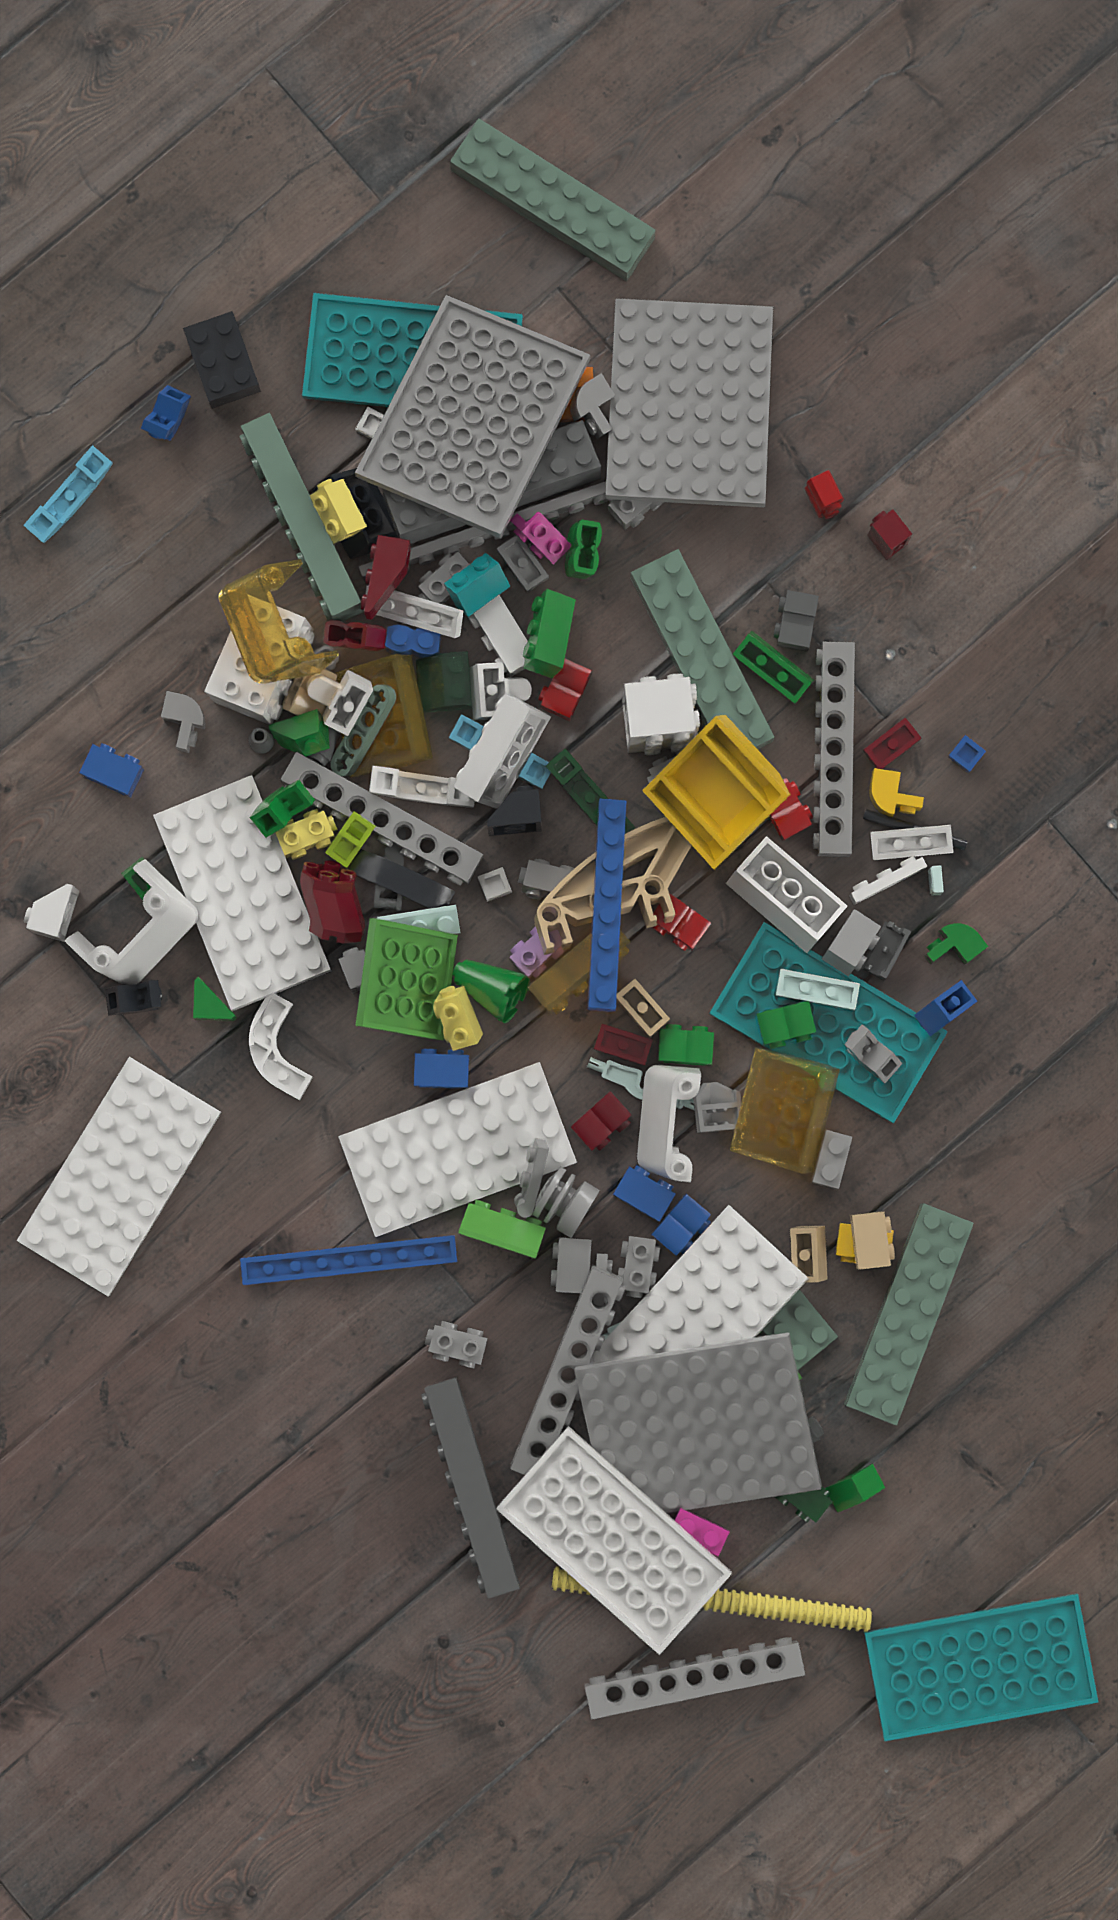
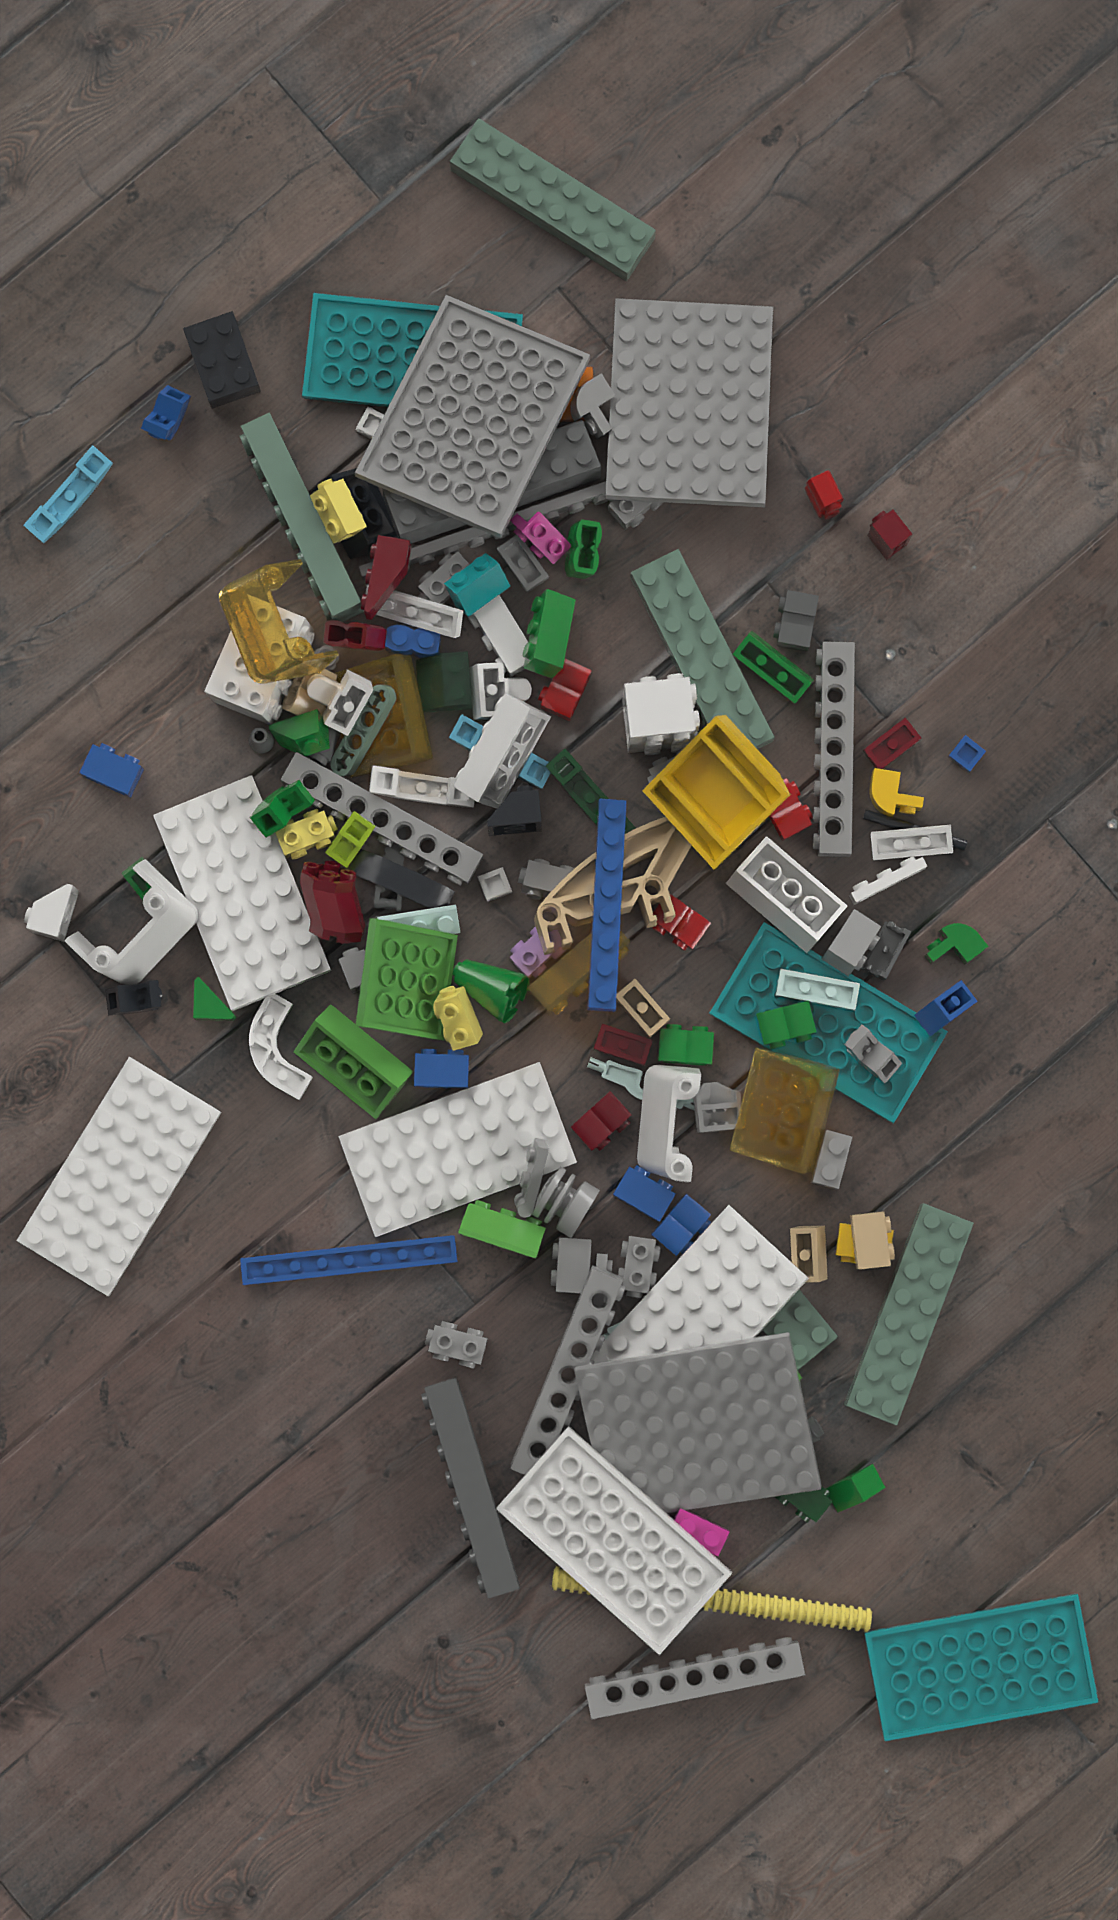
(183, 711): light grey brick -> none
(353, 1061): none -> bright green slope
(935, 880): light aqua tile -> none

